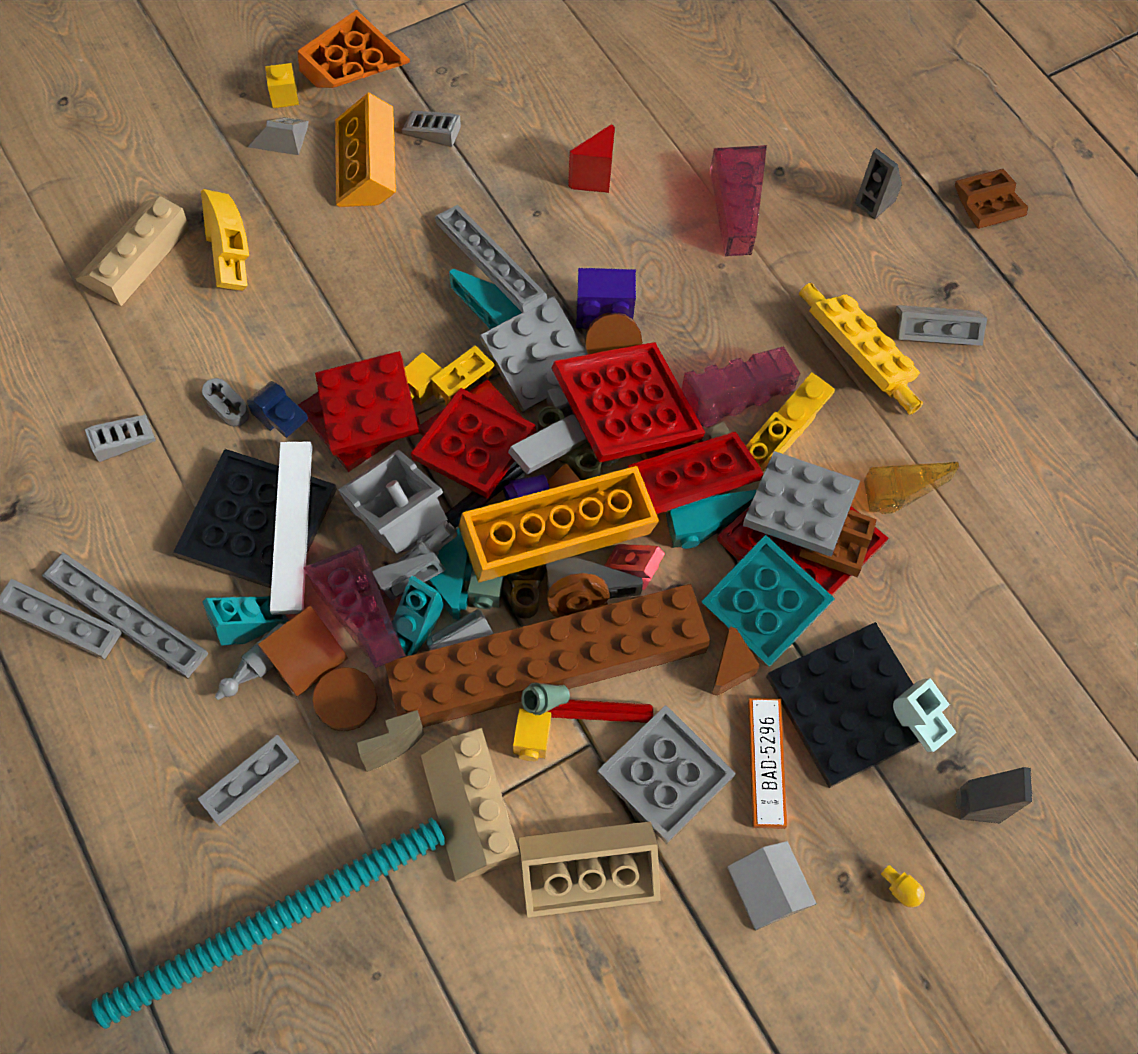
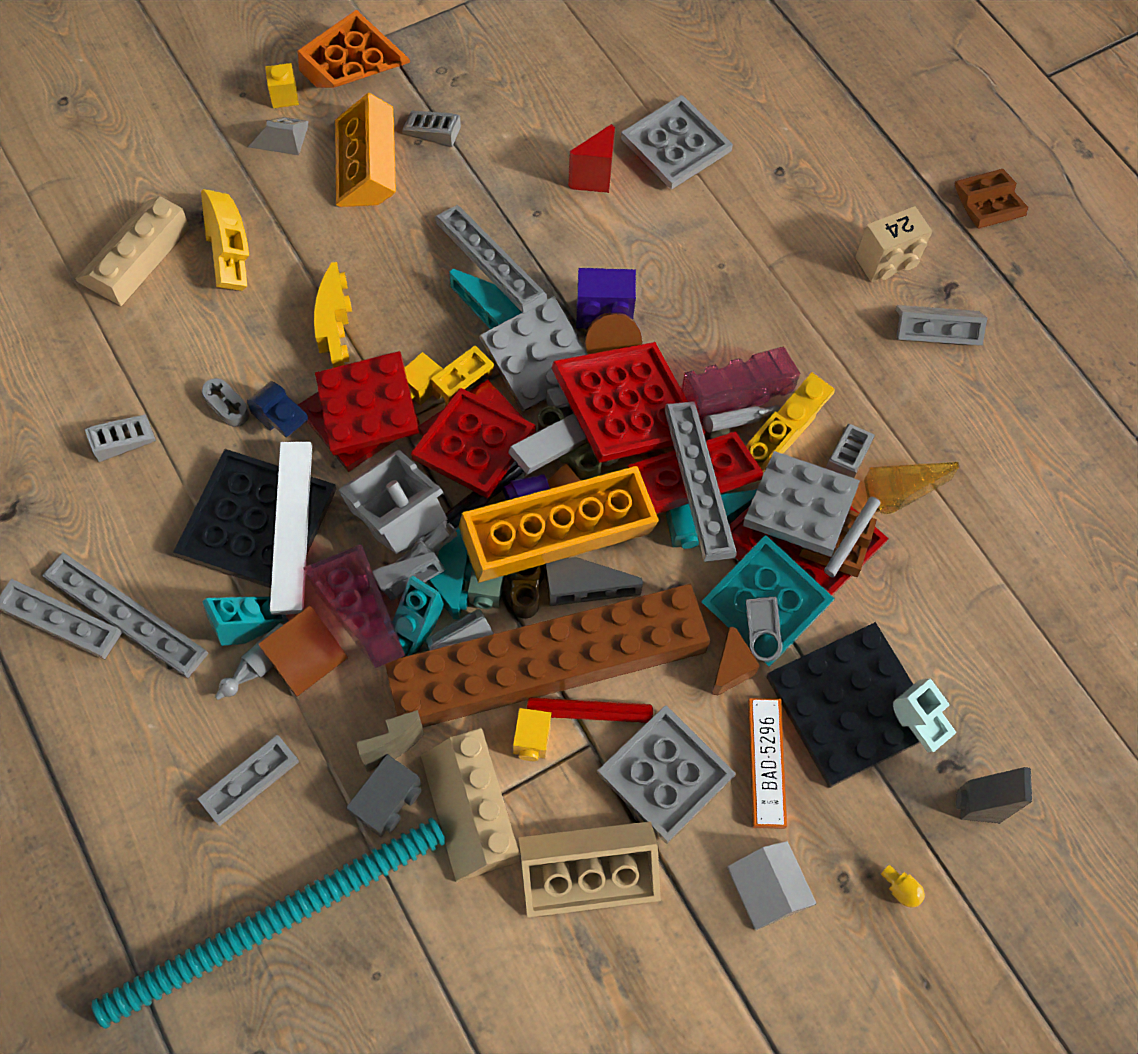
(331, 315): none -> yellow slope
(345, 699): dark orange tile -> none
(384, 796): none -> dark grey brick
(543, 697): sand green cone -> none
(577, 594): dark orange tile -> none
(636, 560): coral slope -> none
(676, 141): none -> light grey plate
(700, 482): none -> light grey tile
(737, 191): clear pink wedge -> none
(737, 417): none -> light grey axle
(762, 620): none -> light grey piece
(842, 465): none -> light grey slope
(852, 536): none -> light grey bar
(865, 344): yellow plate -> none
(879, 185): dark grey slope -> none
(893, 244): none -> tan brick

